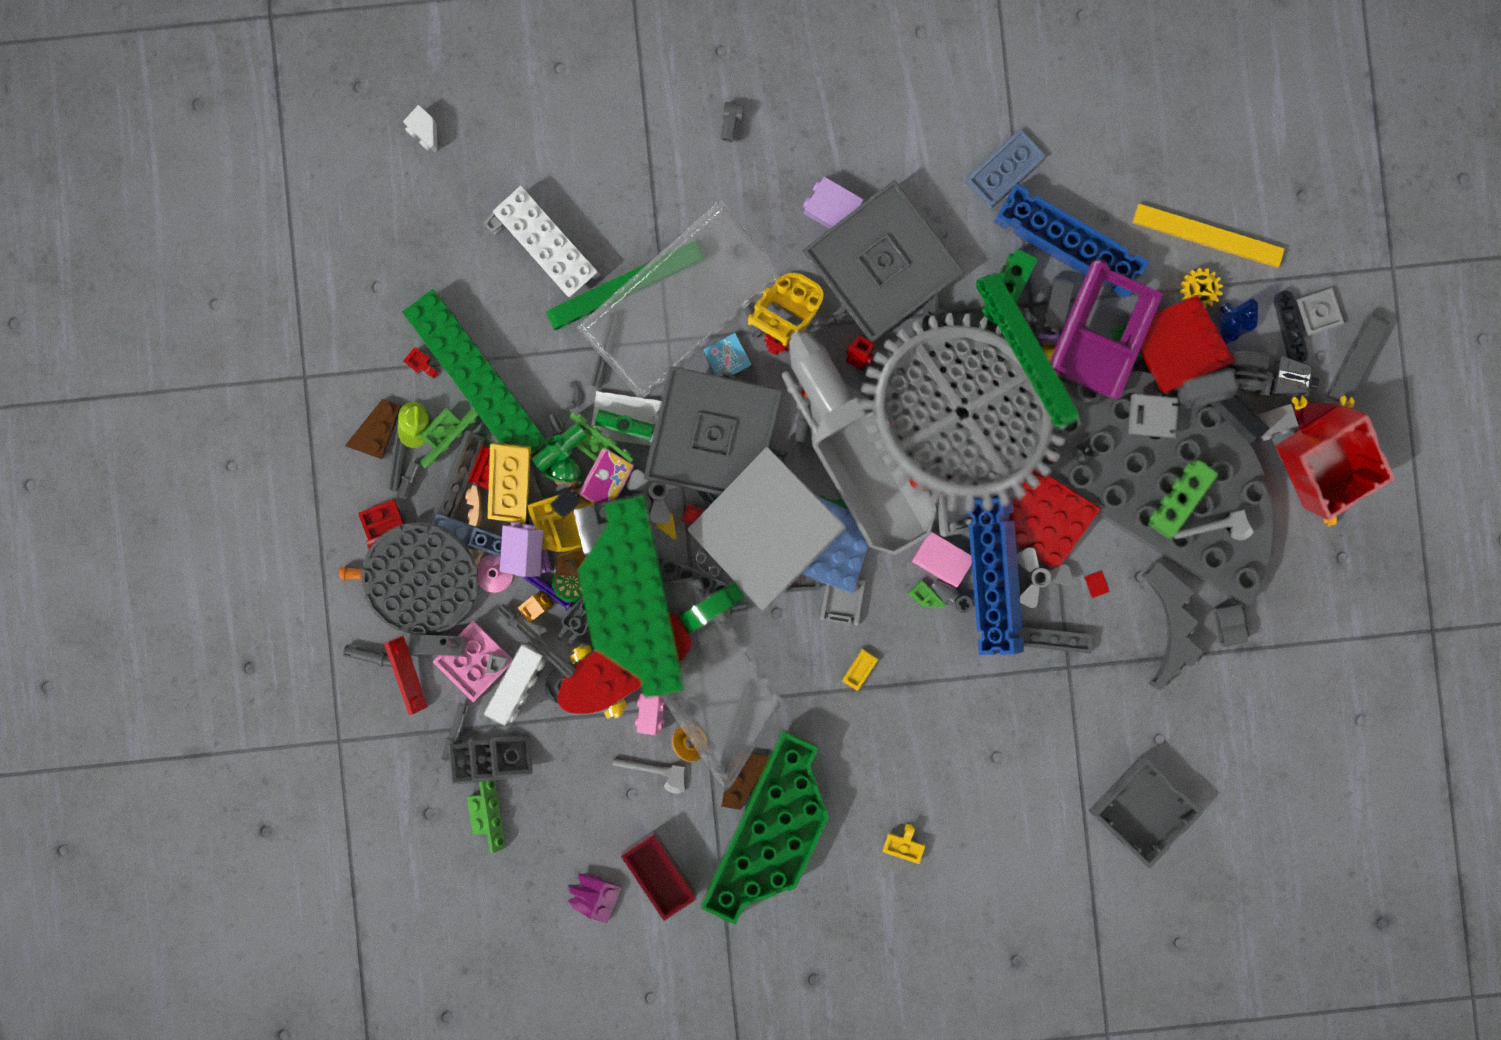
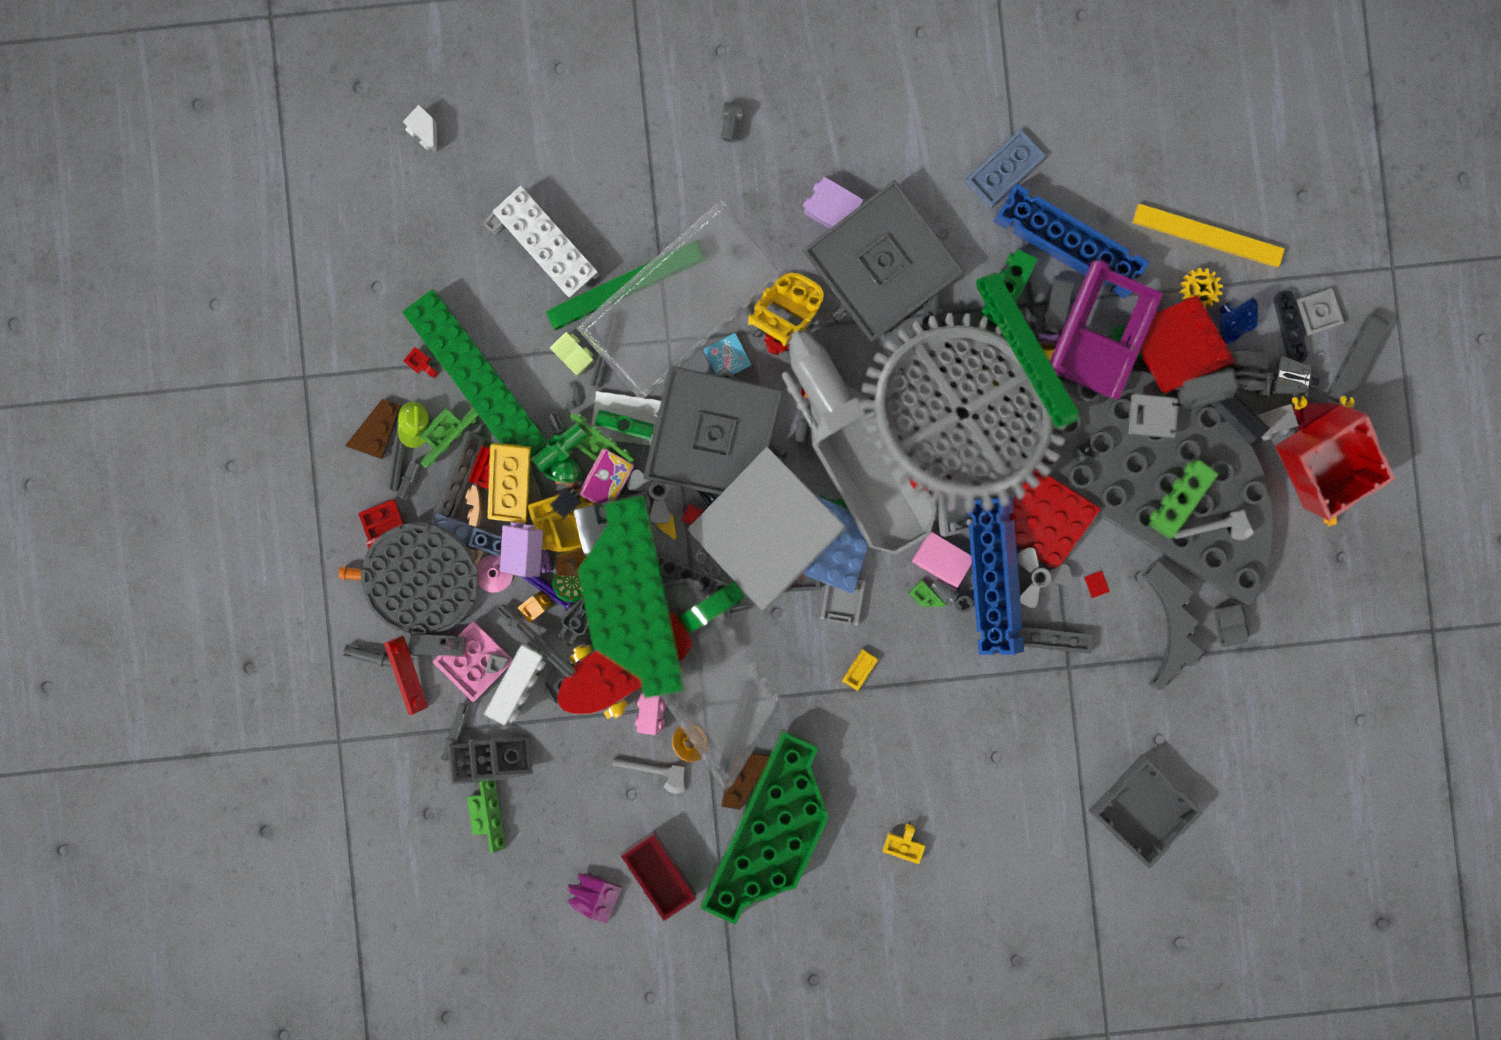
(571, 353): none -> yellowish green brick
(860, 353): red brick -> none

